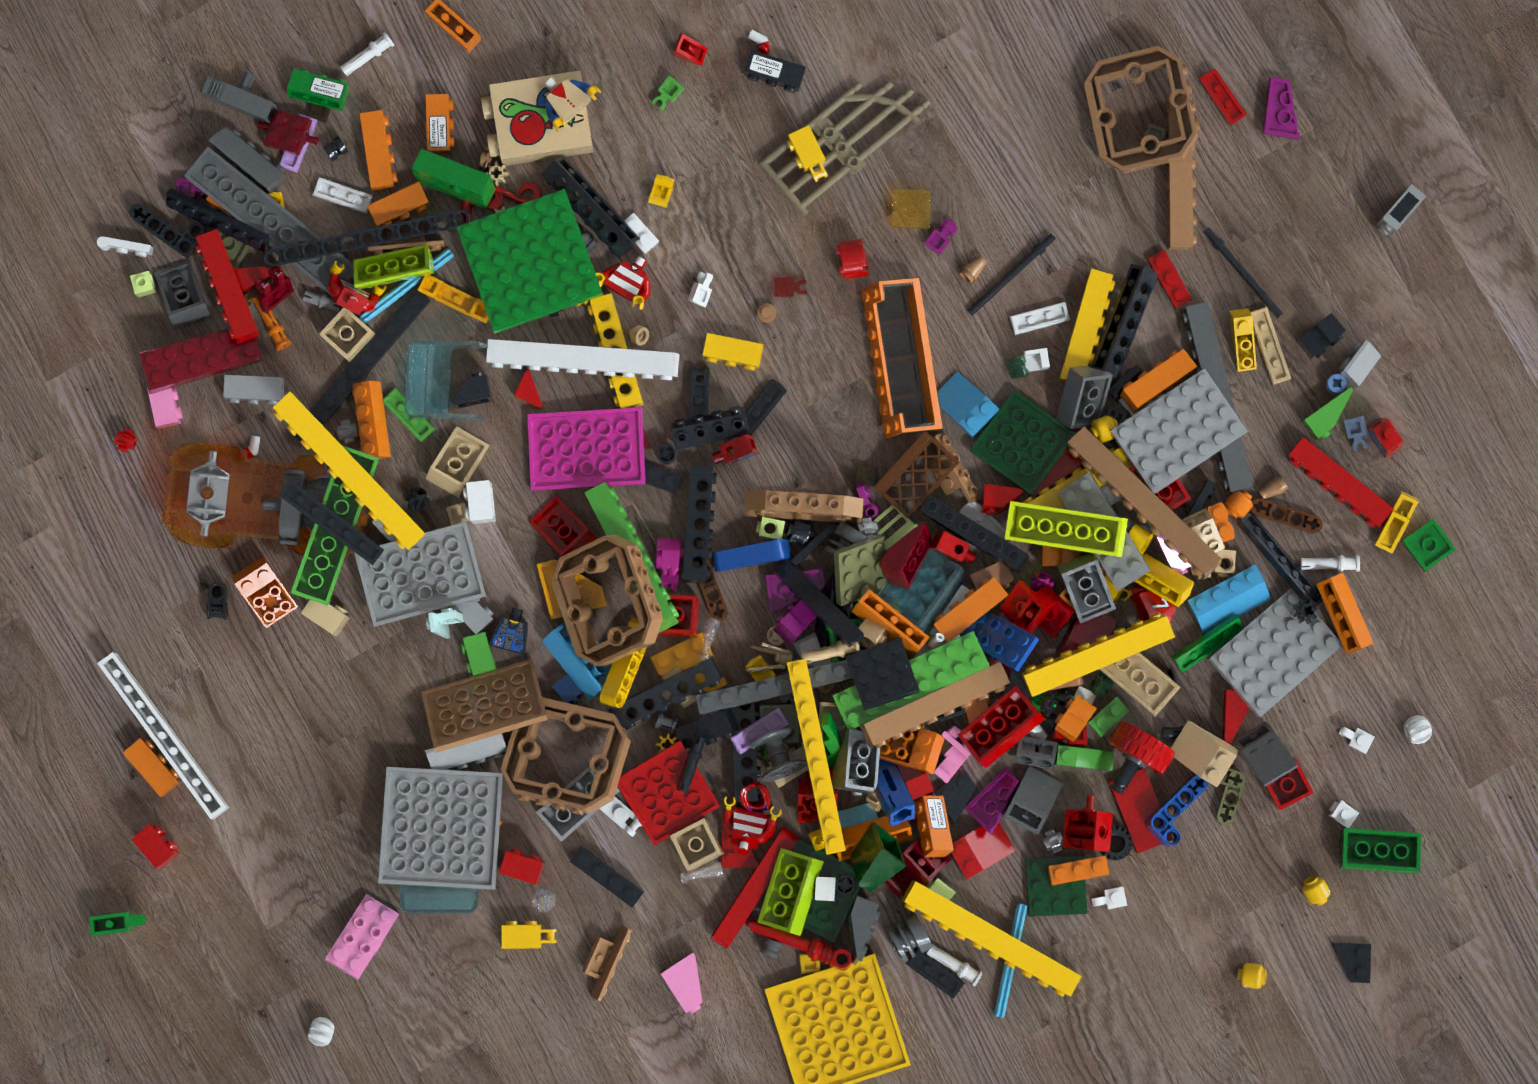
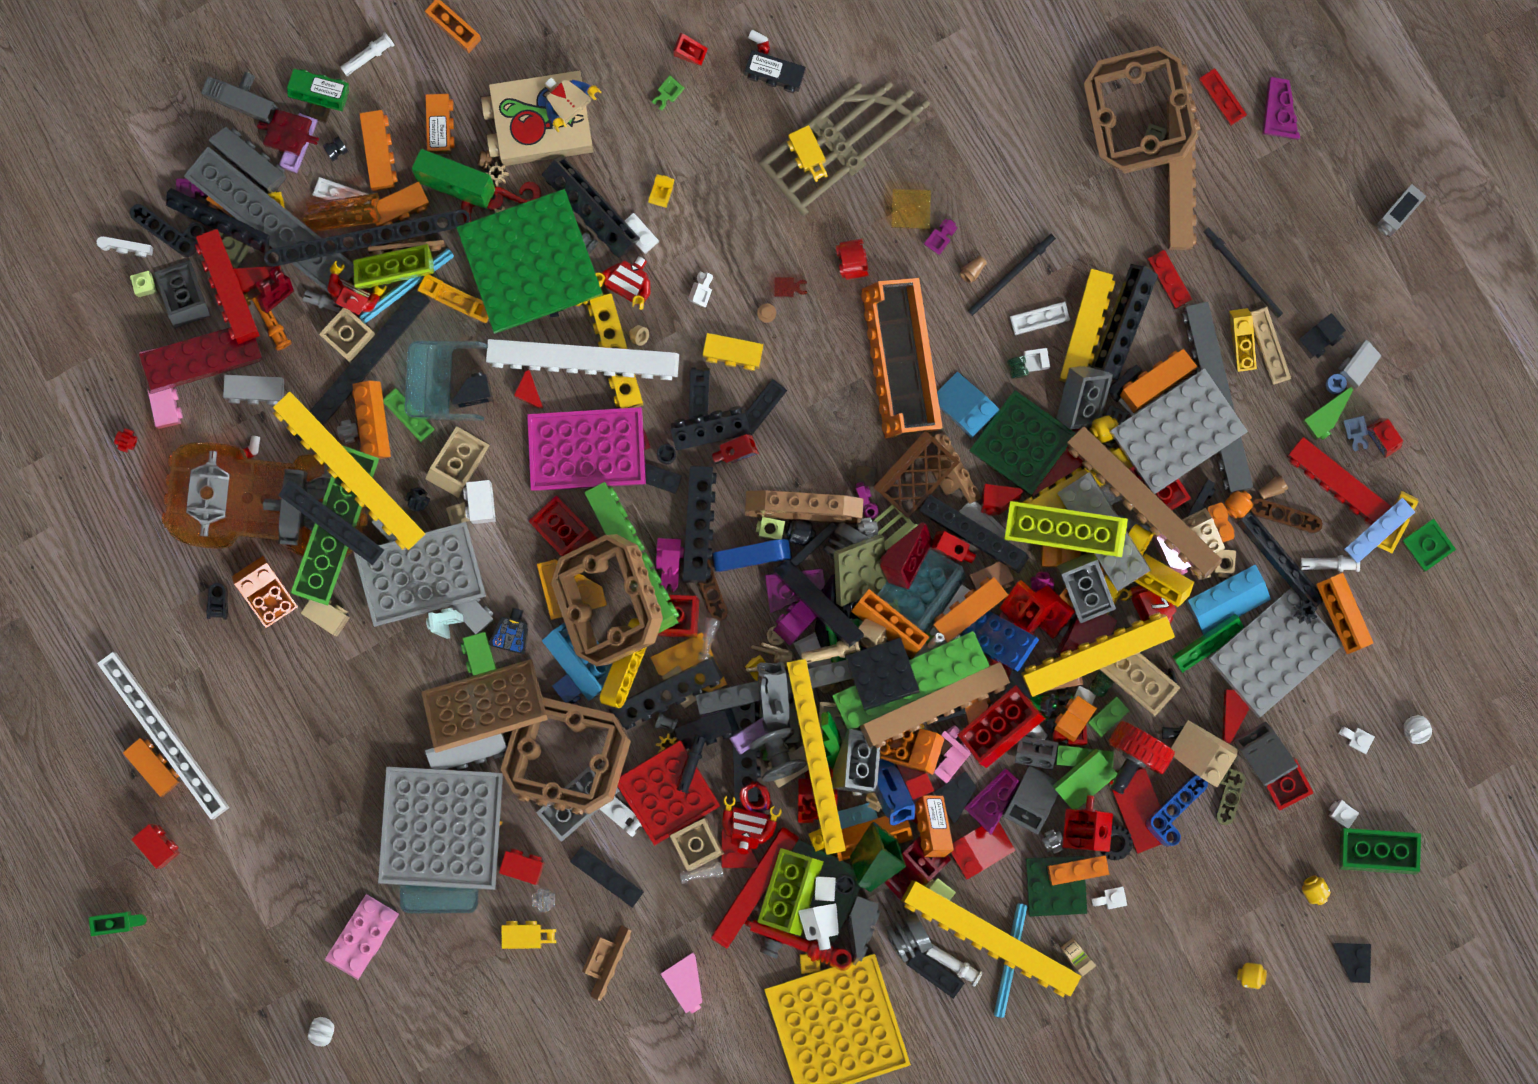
(341, 215): none -> clear orange fence
(773, 696): none -> dark grey piece
(820, 924): none -> white torso
(1077, 957): none -> tan leg
(1085, 779): none -> bright green tile
(1379, 530): none -> light blue plate

